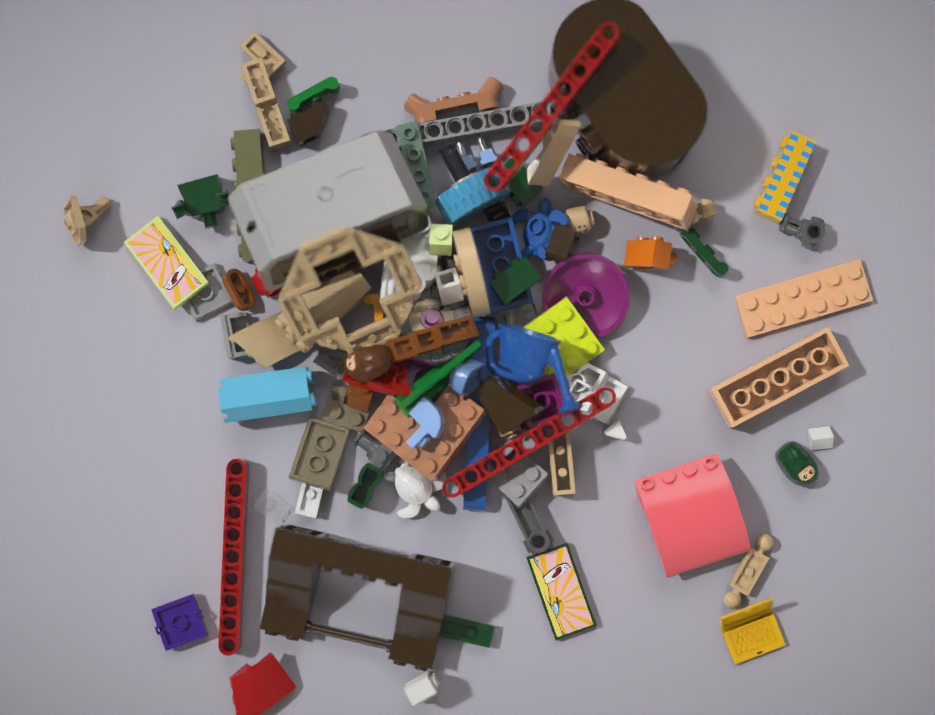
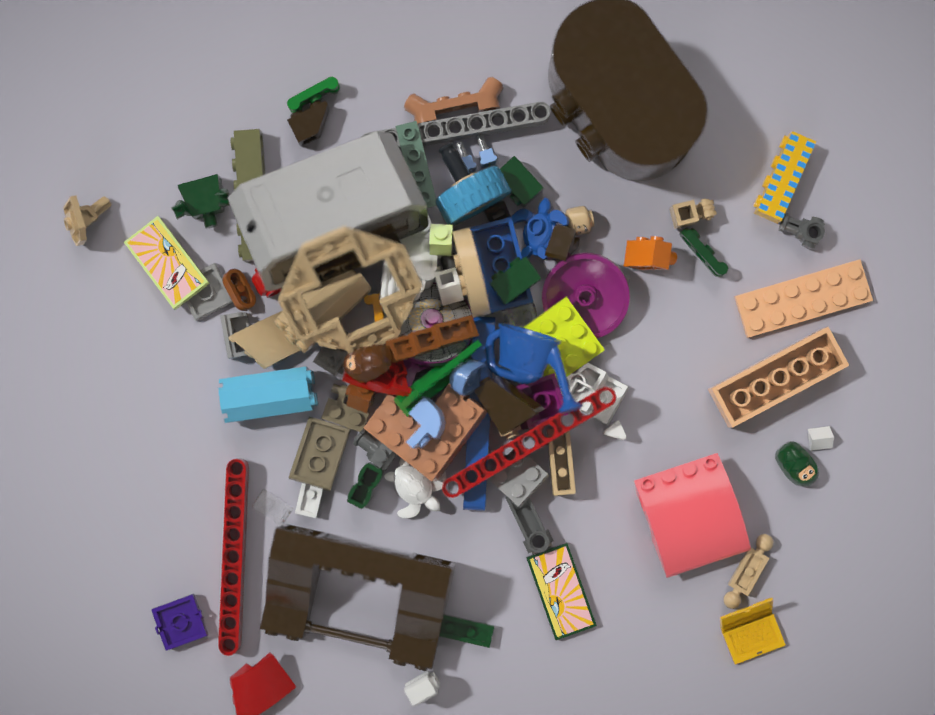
(258, 48): tan plate -> none
(266, 104): tan slope -> none
(554, 150): tan slope -> none
(562, 102): red beam -> none
(628, 191): light nougat brick -> none

